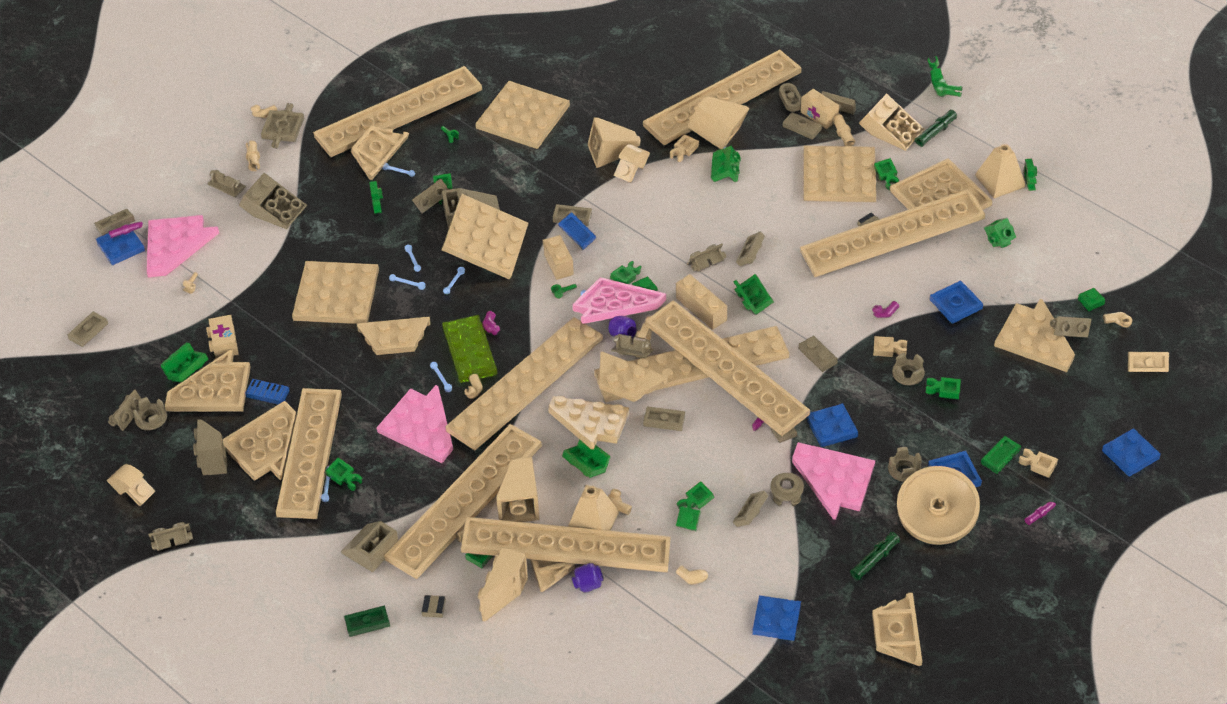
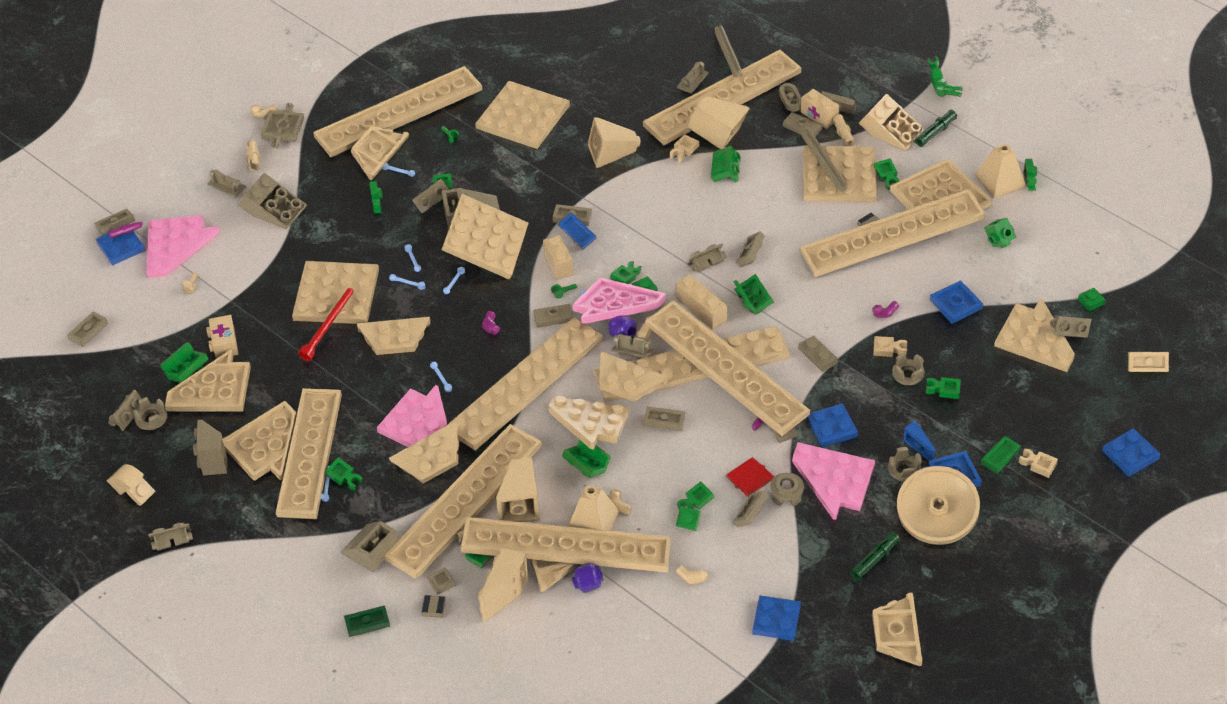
(267, 391): blue tile -> none
(308, 351): none -> red piece
(430, 455): none -> tan wing
(441, 580): none -> dark tan tile
(469, 348): clear neon green plate -> none
(476, 387): tan arm -> none
(553, 315): none -> dark tan plate
(630, 159): tan brick -> none
(693, 78): none -> dark tan hinge
(728, 51): none -> dark tan axle
(750, 476): none -> red piece
(824, 160): none -> dark tan axle
(918, 441): none -> blue slope
(1039, 512): magenta piece -> none
(1119, 318): tan arm -> none

